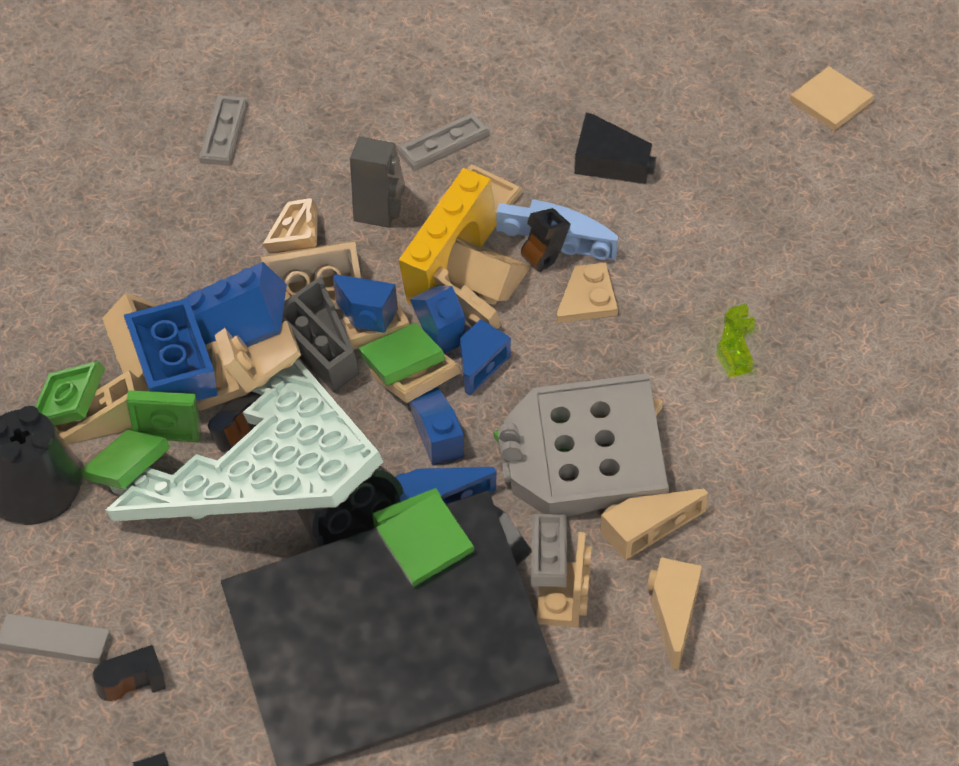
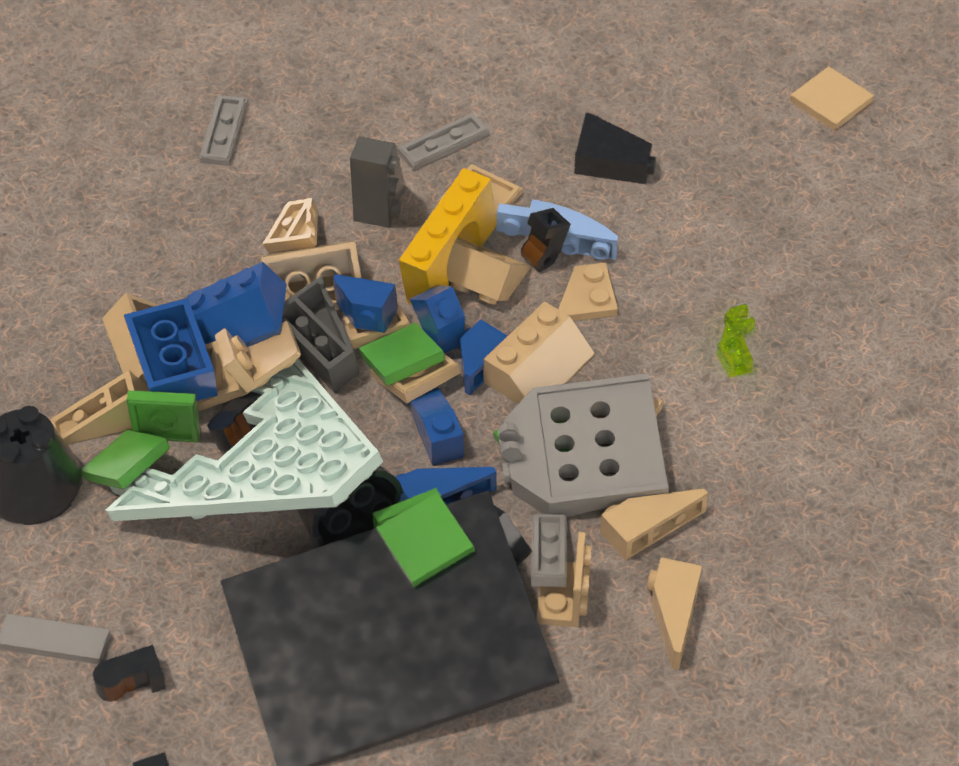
(69, 393): bright green tile -> none
(471, 304): tan wing -> none
(538, 353): none -> tan slope

